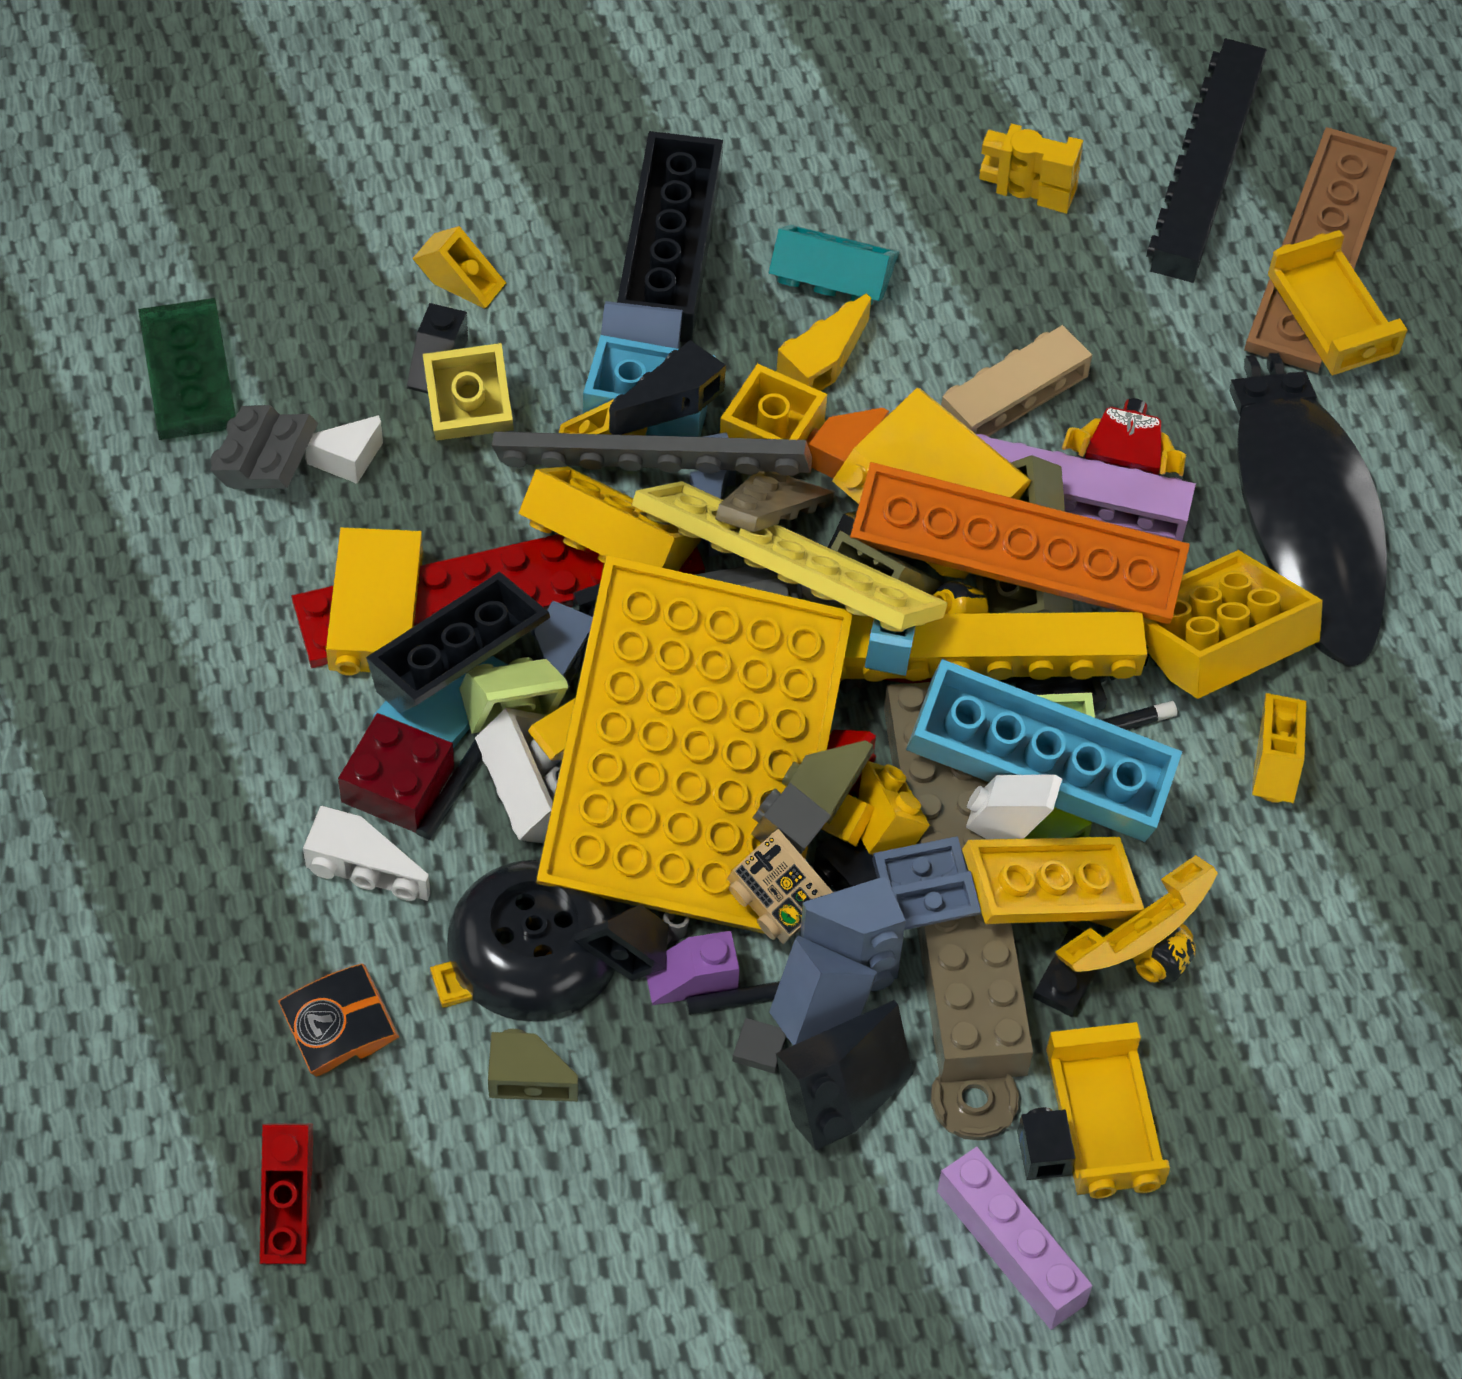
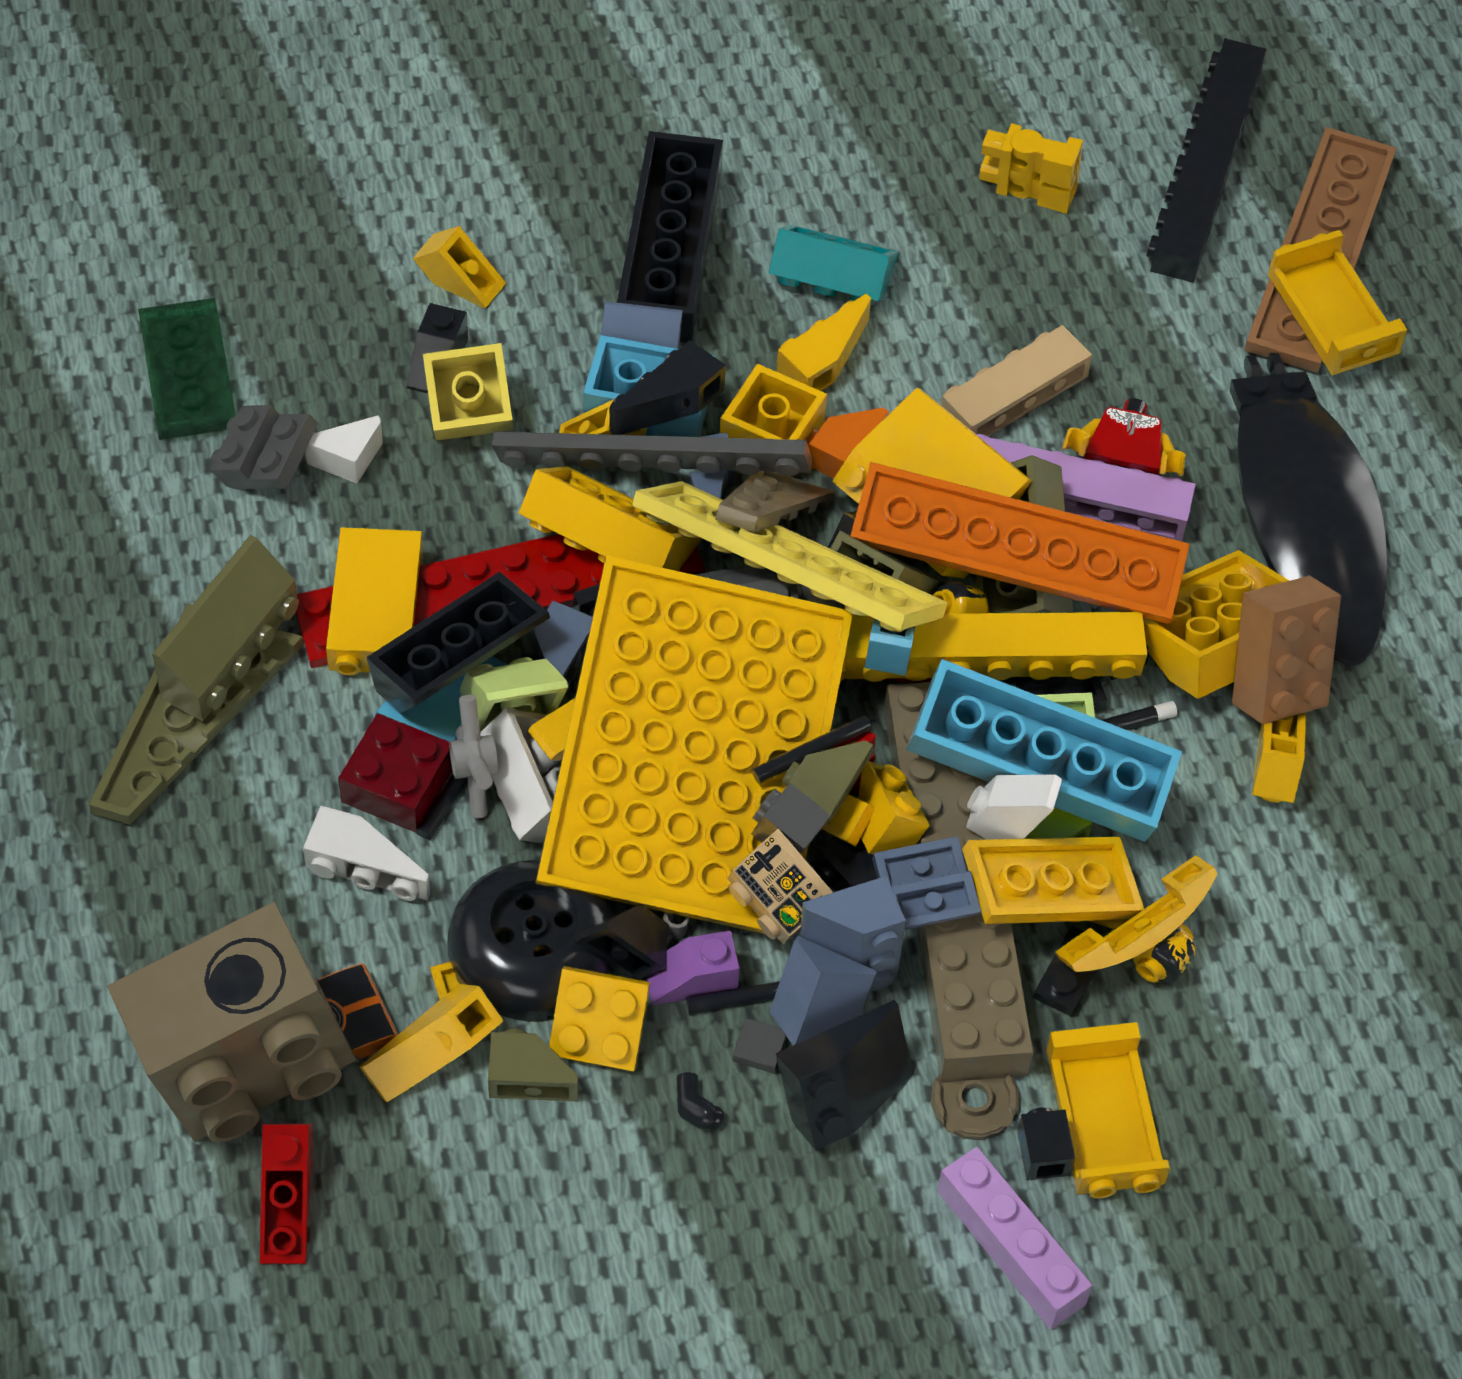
(166, 740): none -> olive wing
(225, 630): none -> olive slope
(233, 1026): none -> dark tan brick
(432, 1041): none -> yellow slope
(473, 756): none -> light grey bar
(599, 1018): none -> yellow plate
(695, 1108): none -> black arm
(824, 742): none -> black bar
(1286, 649): none -> medium nougat brick

